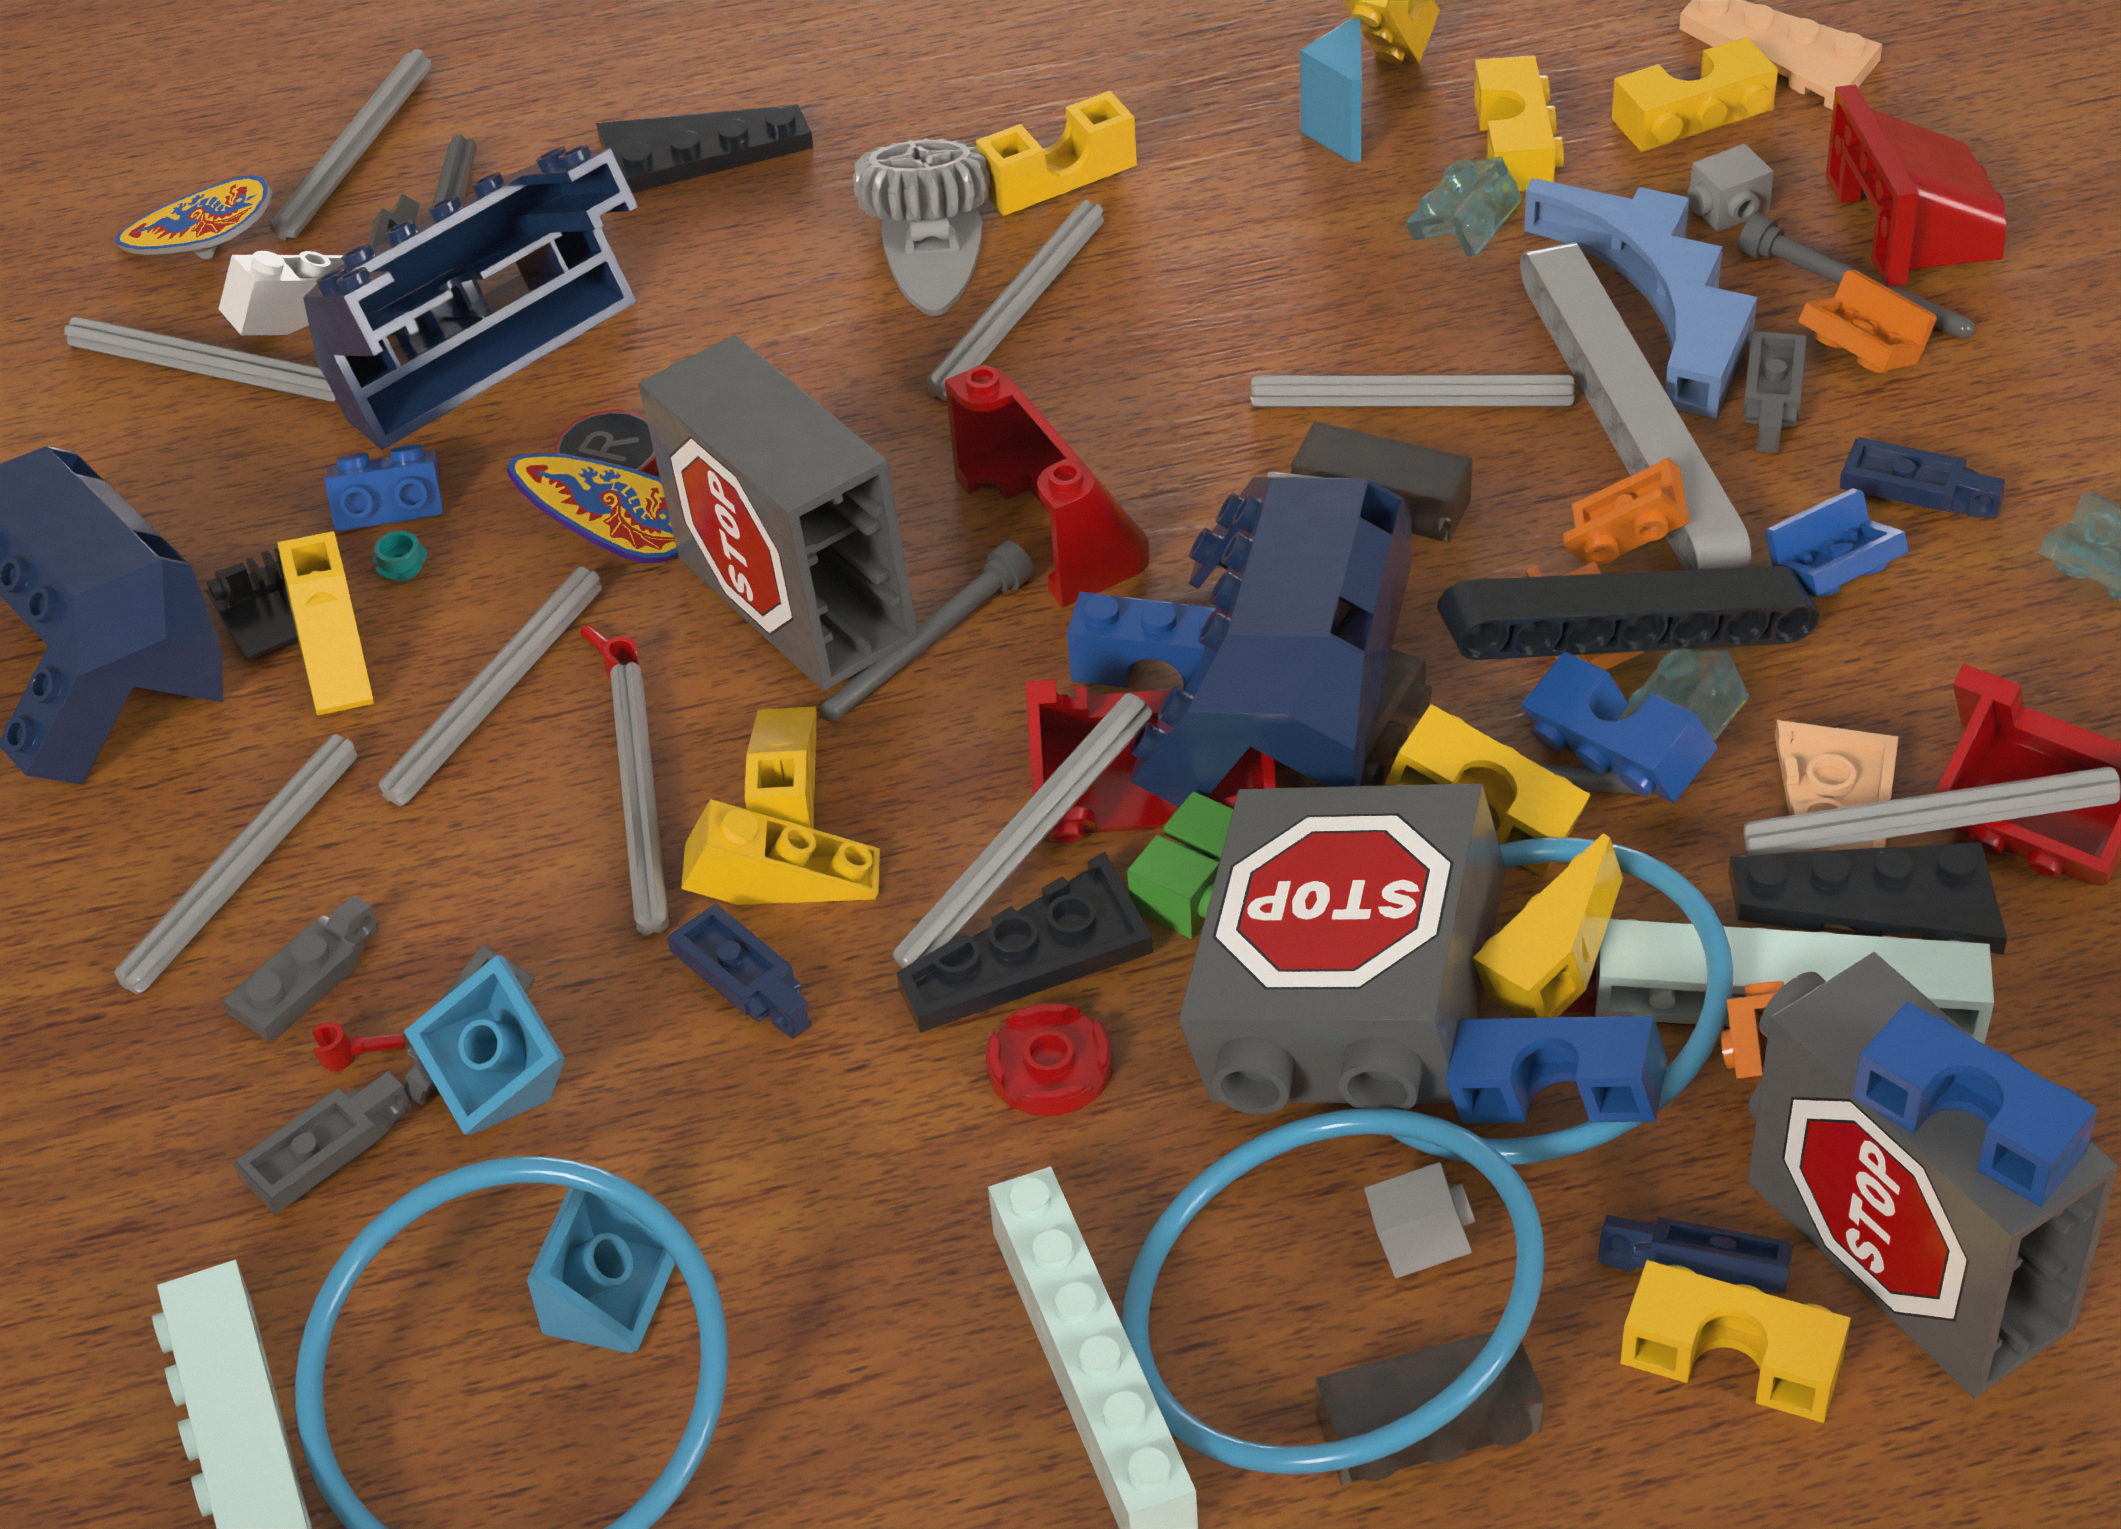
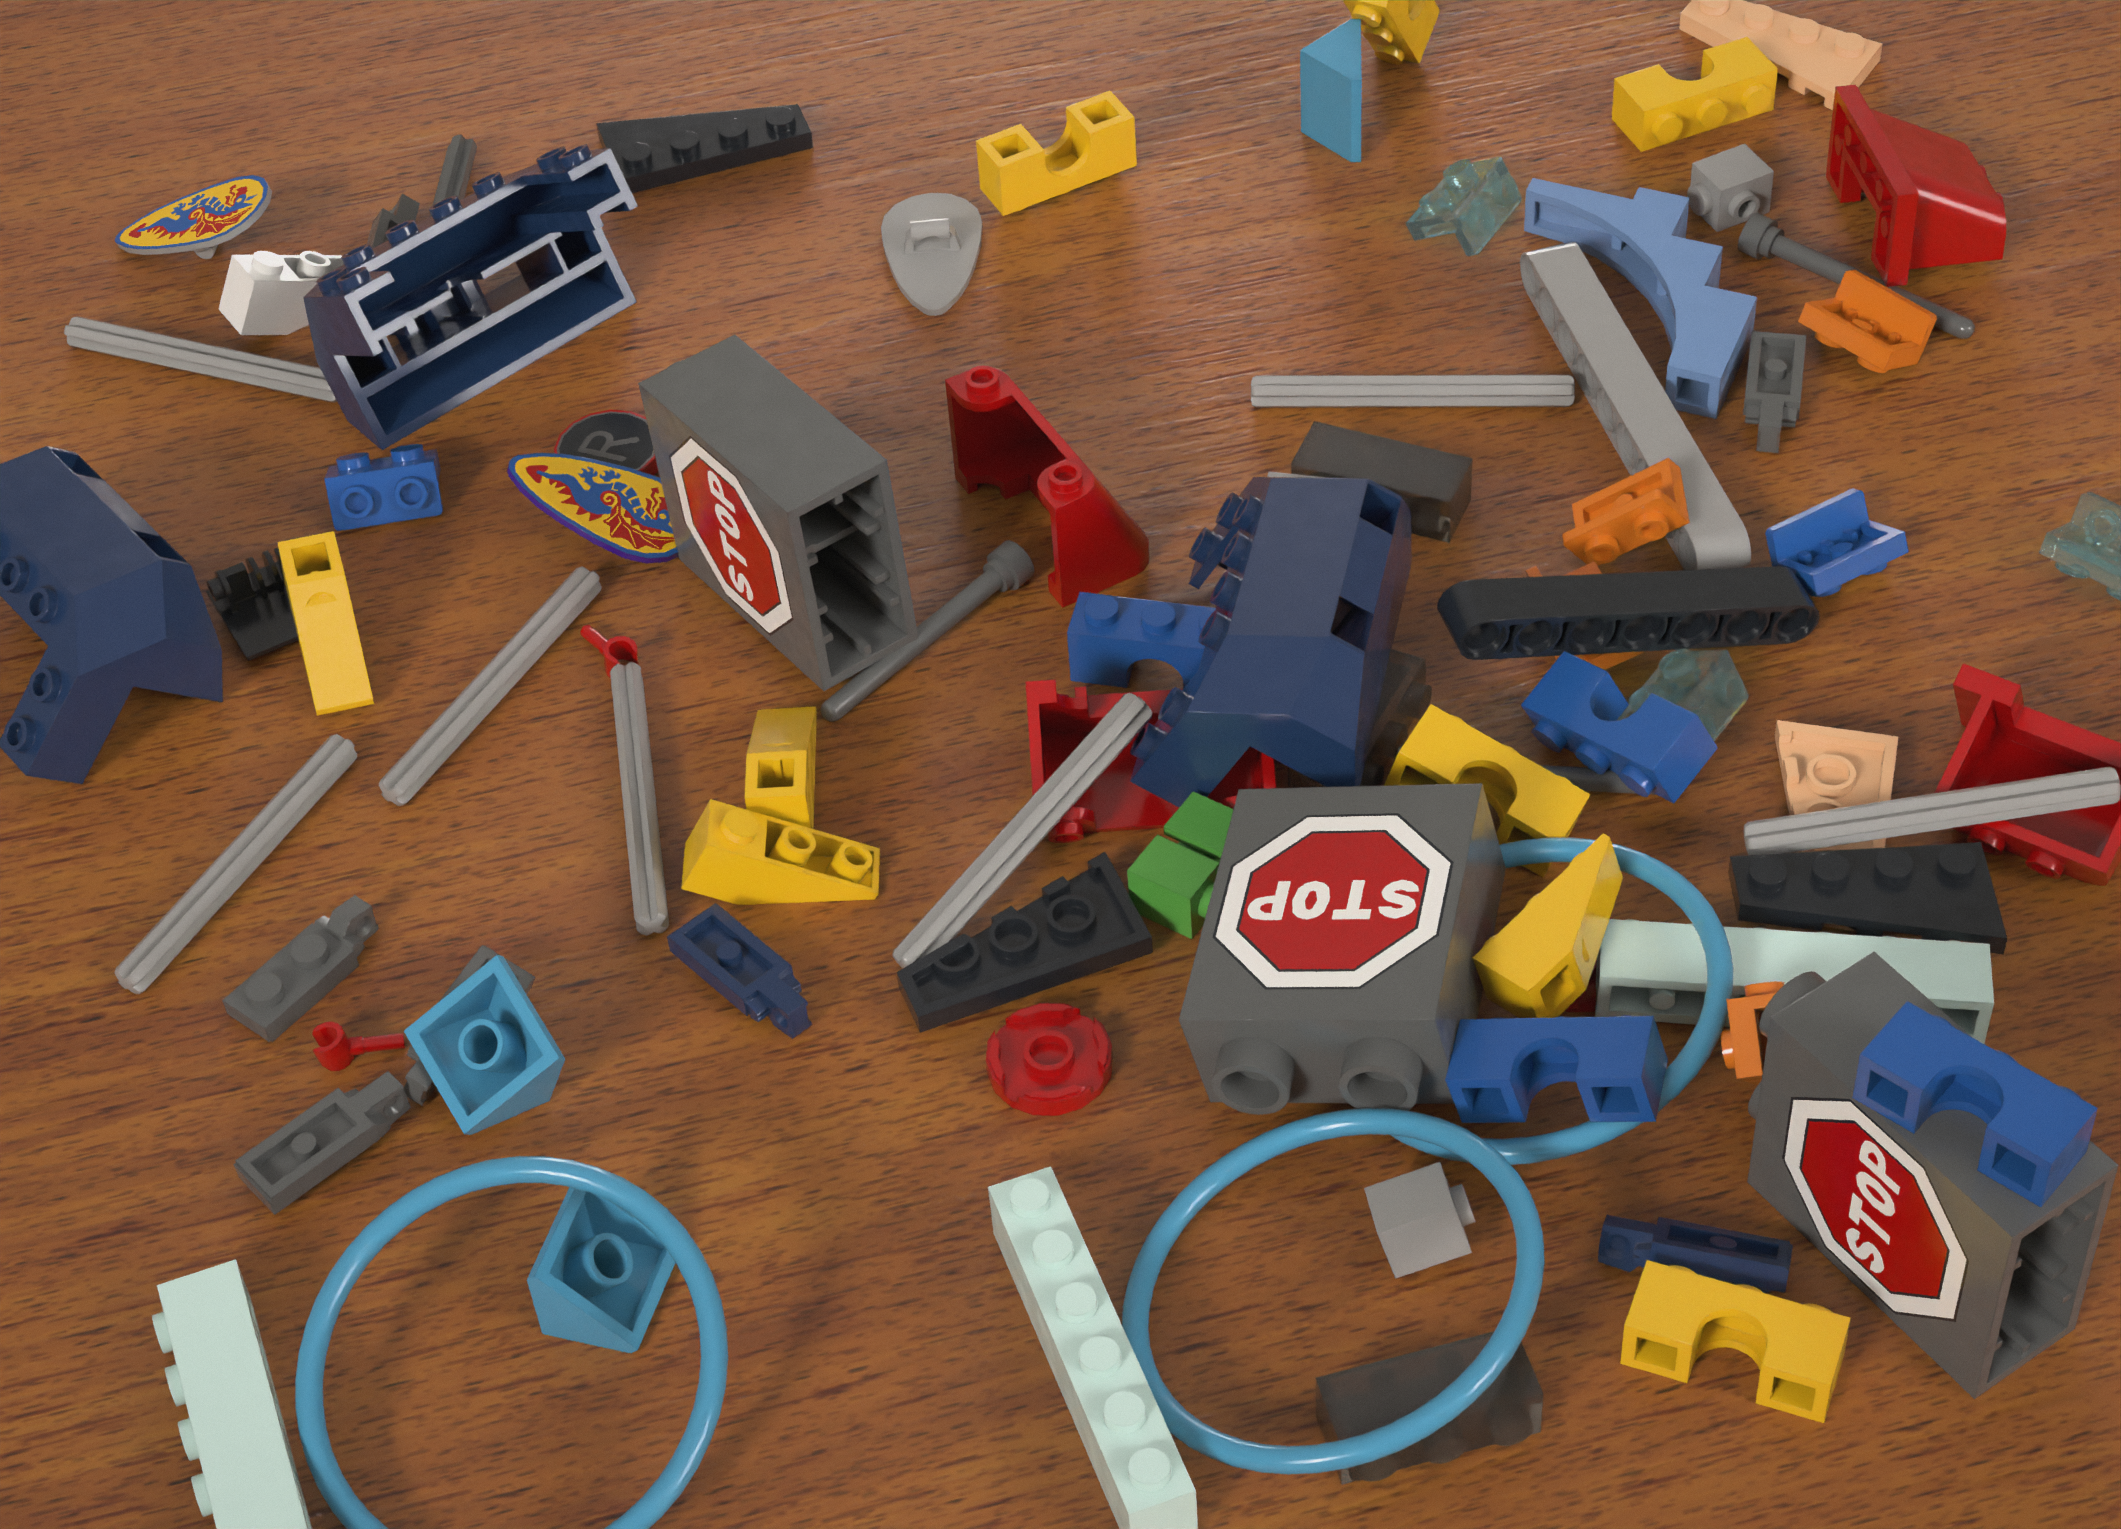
(350, 145): light grey axle -> none
(398, 556): teal plate -> none
(921, 180): light grey gear -> none
(1018, 296): light grey axle -> none
(1519, 124): yellow arch -> none
(1921, 479): dark blue hinge -> none

